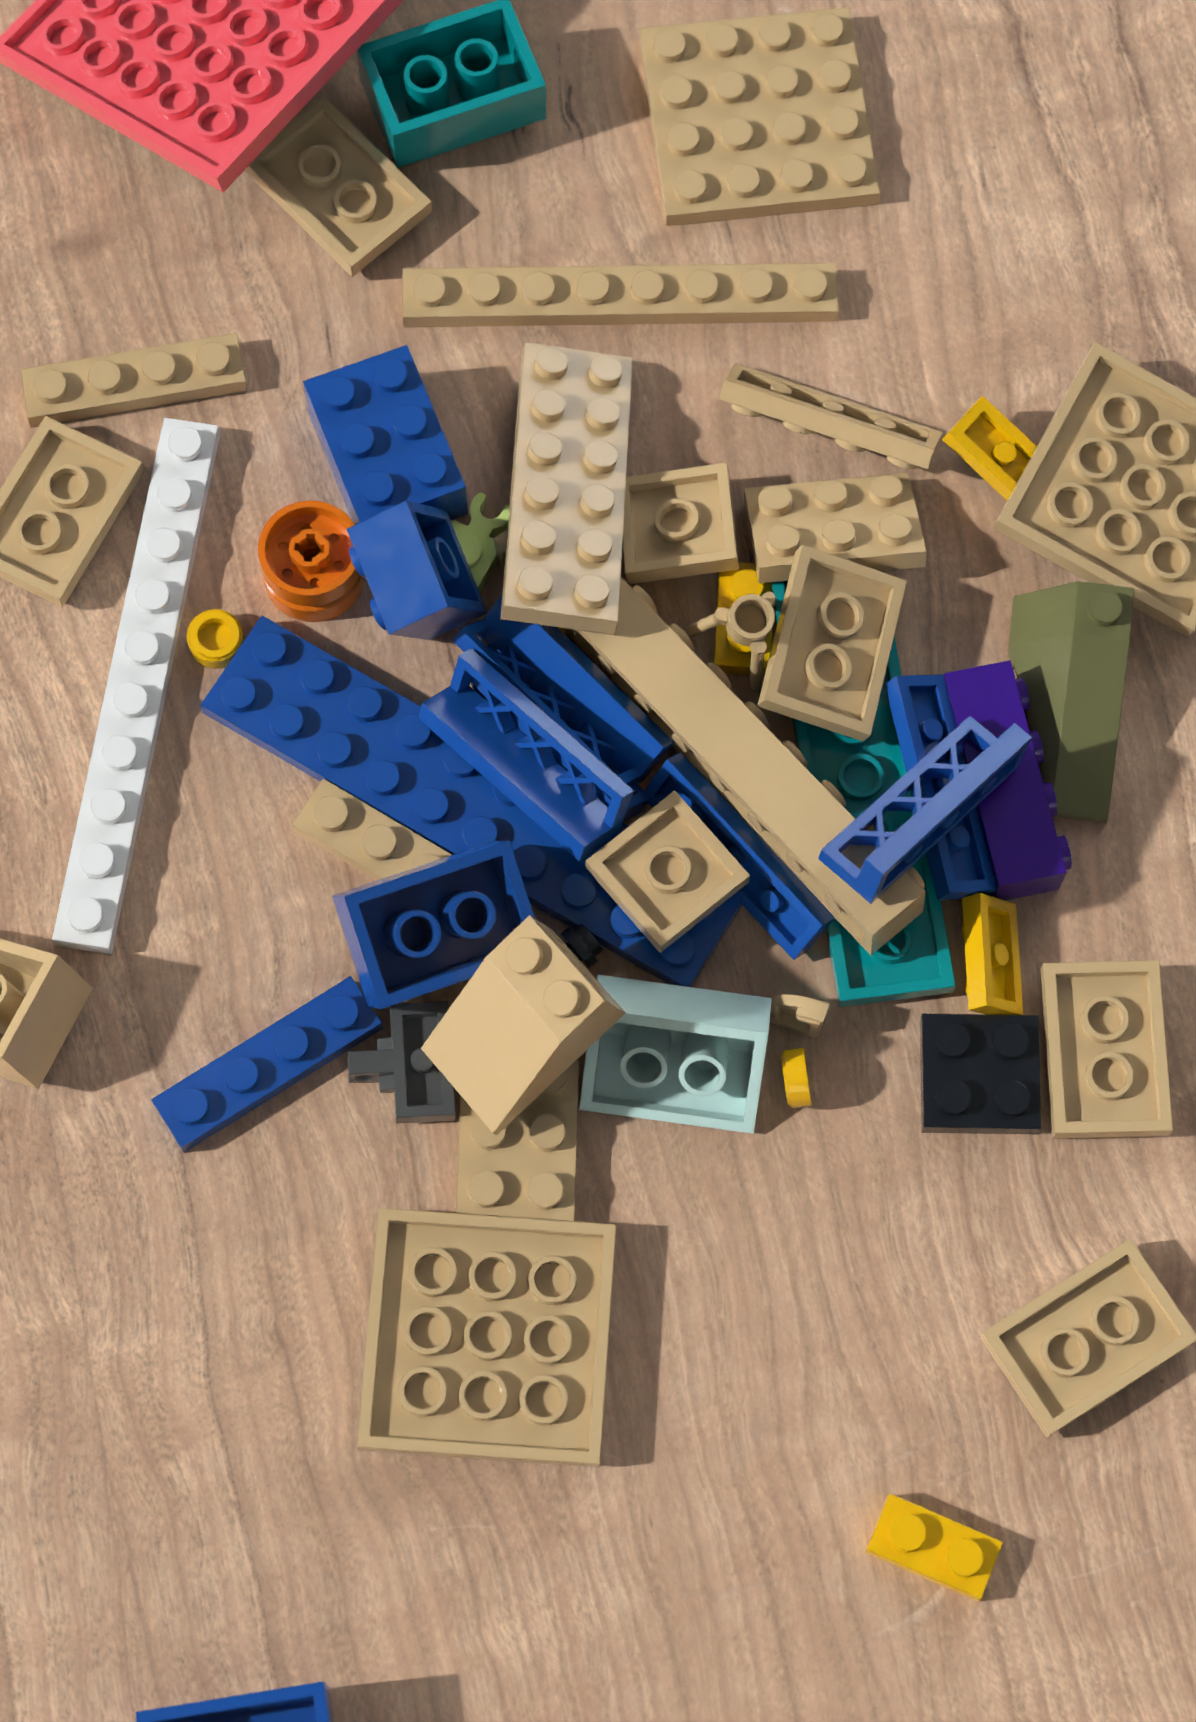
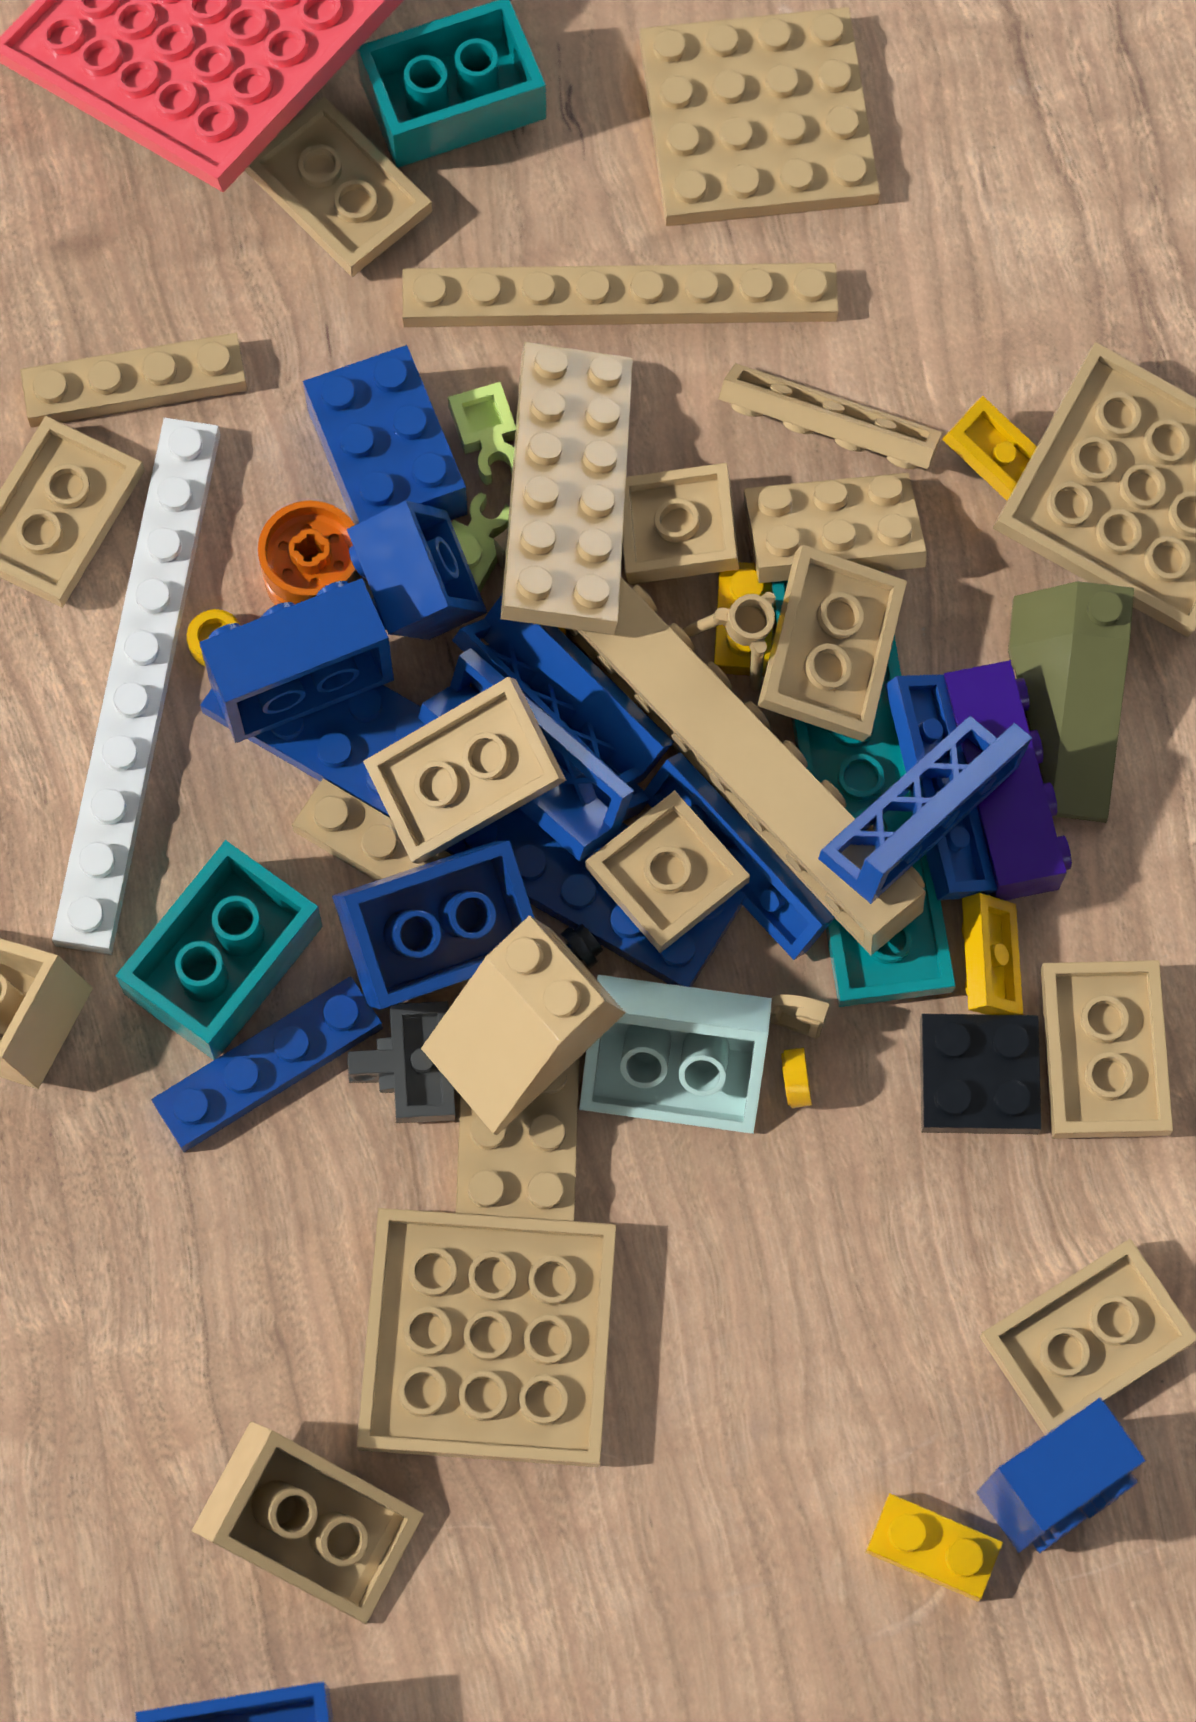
(220, 950): none -> teal brick
(297, 659): none -> blue brick
(308, 1522): none -> tan slope
(464, 770): none -> tan plate
(484, 425): none -> yellowish green plate
(1068, 1470): none -> blue brick

